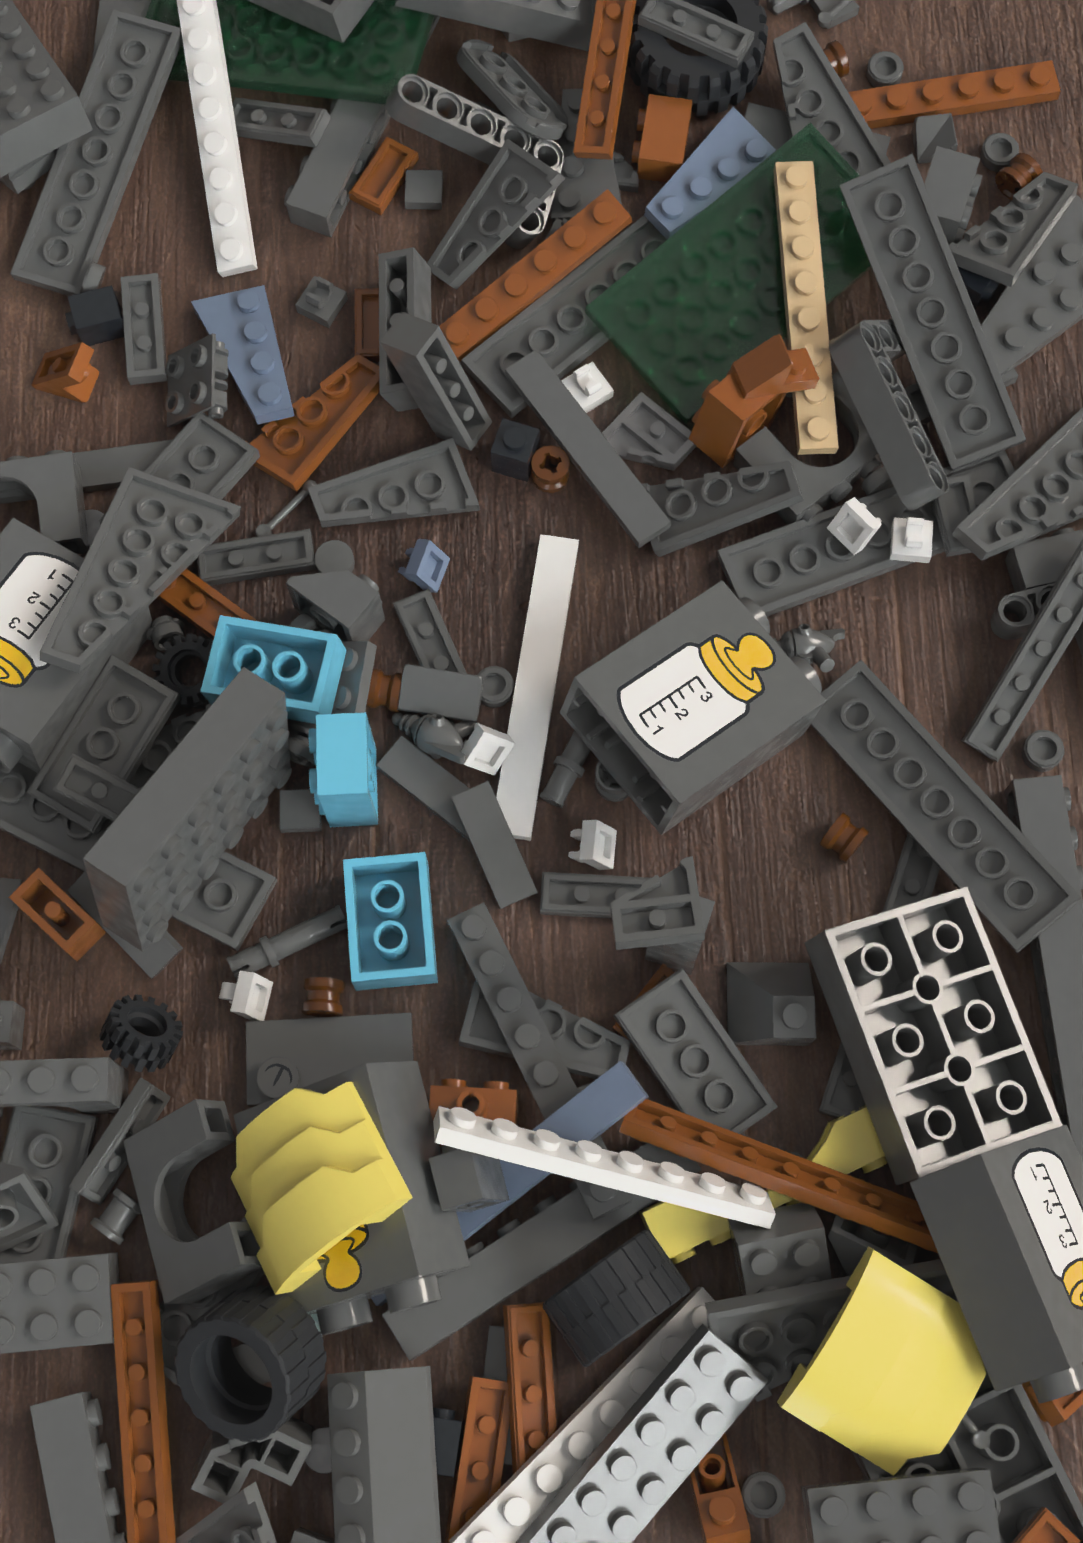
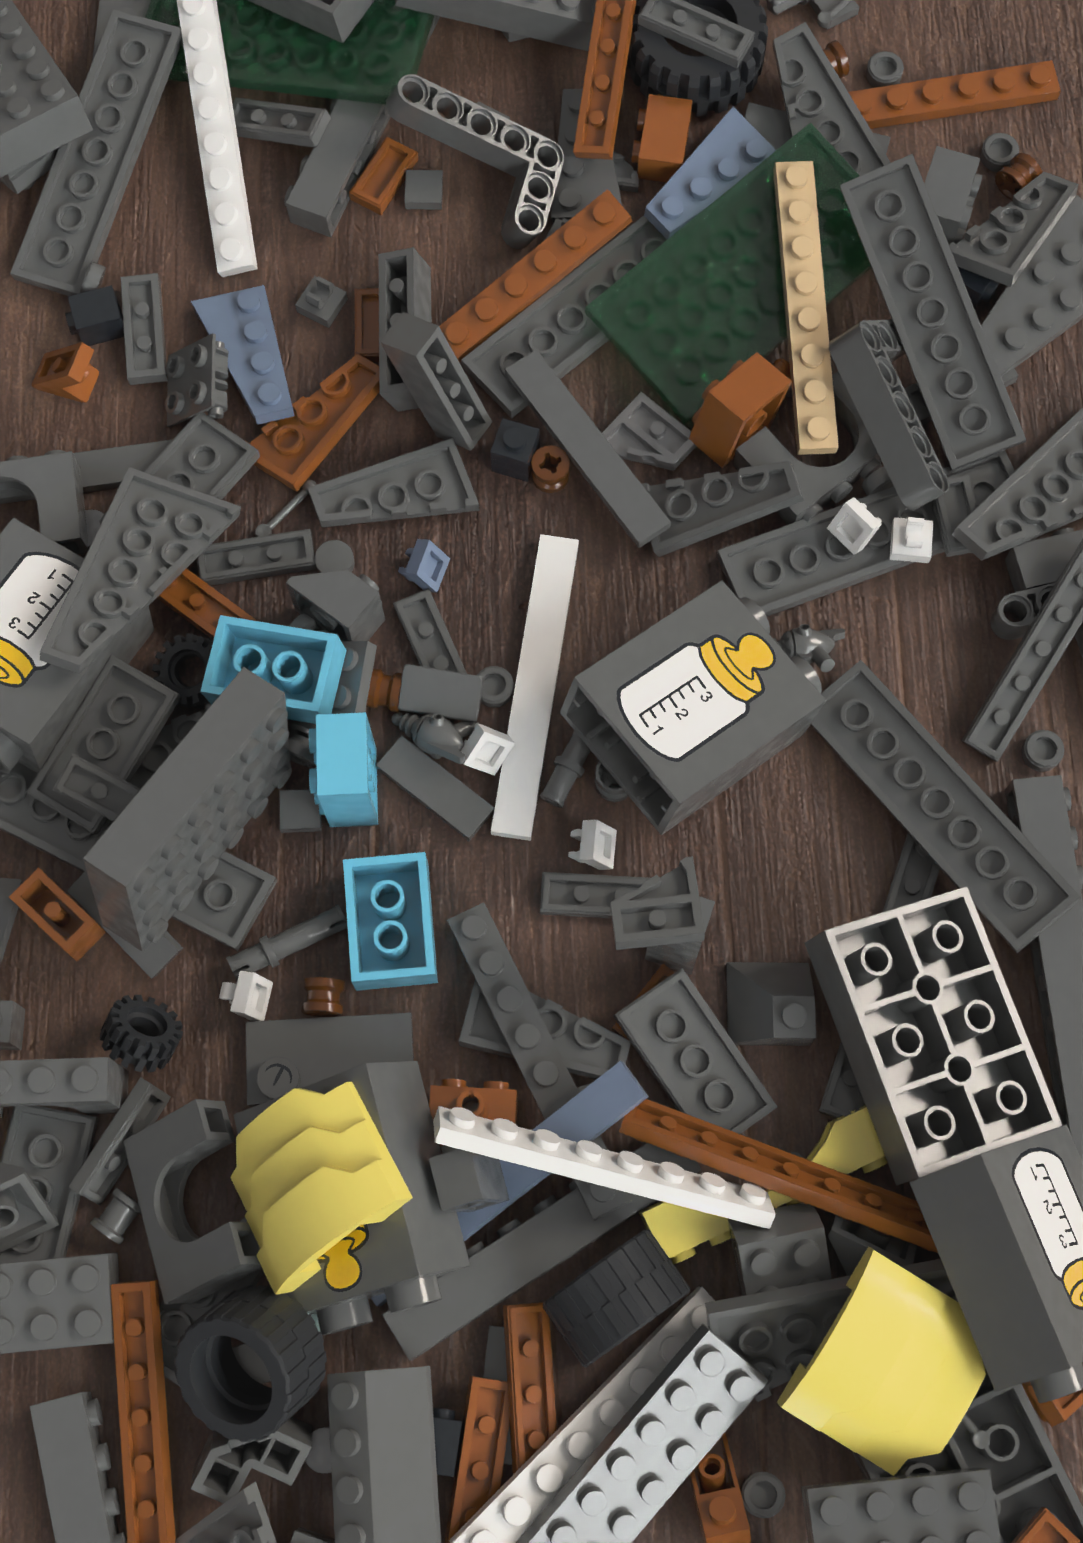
(164, 630): dark grey plate -> none
(494, 844): dark grey tile -> none
(495, 209): dark grey wing -> none
(512, 90): dark grey tile -> none
(588, 387): white tile -> none
(774, 370): dark orange slope -> none
(844, 838): reddish brown wheel -> none
(932, 132): dark grey slope -> none

